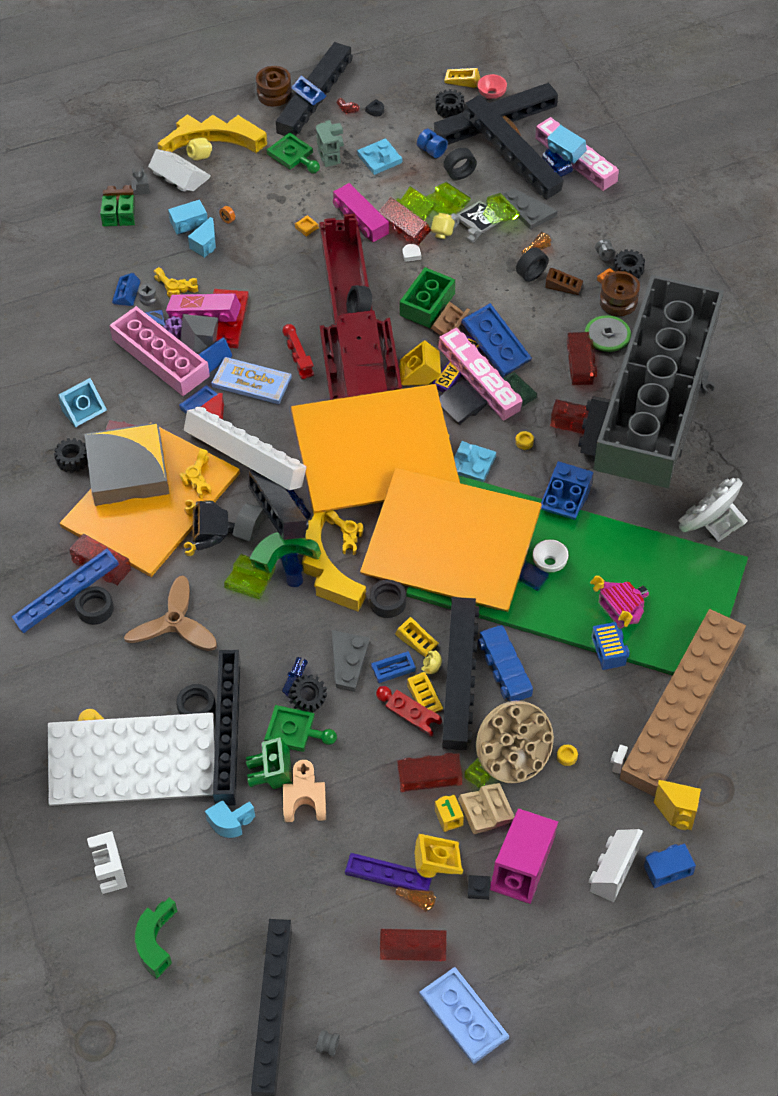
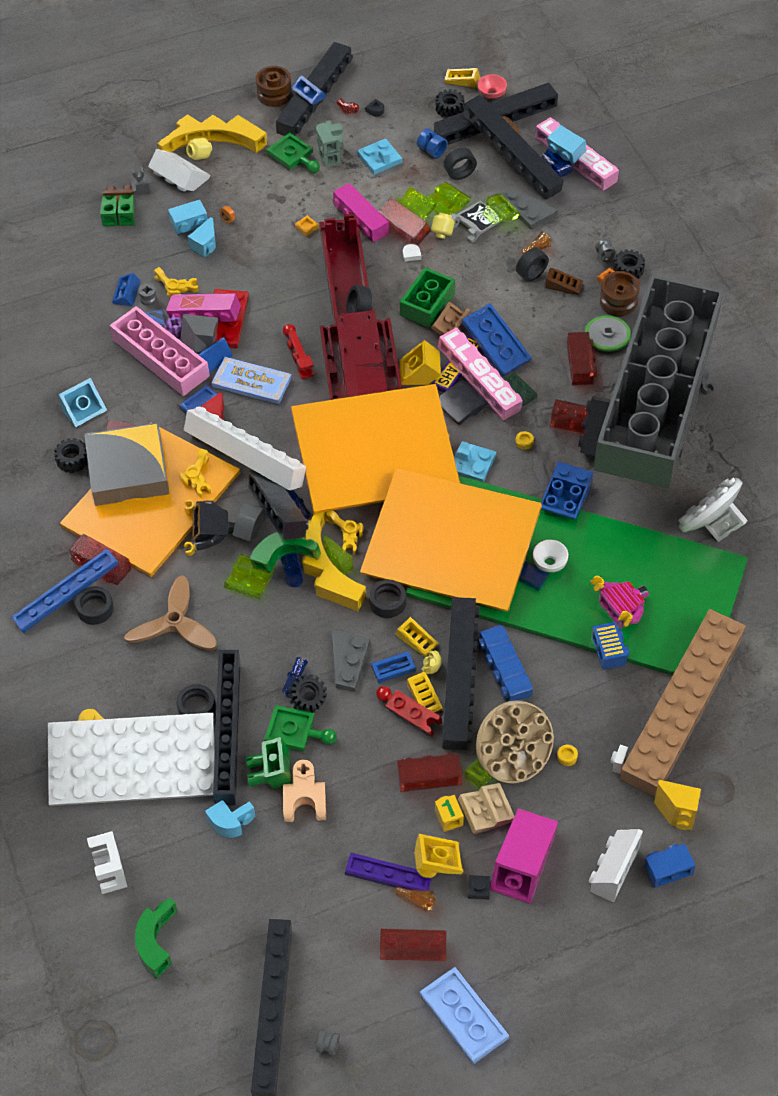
(339, 556): none -> clear neon green slope

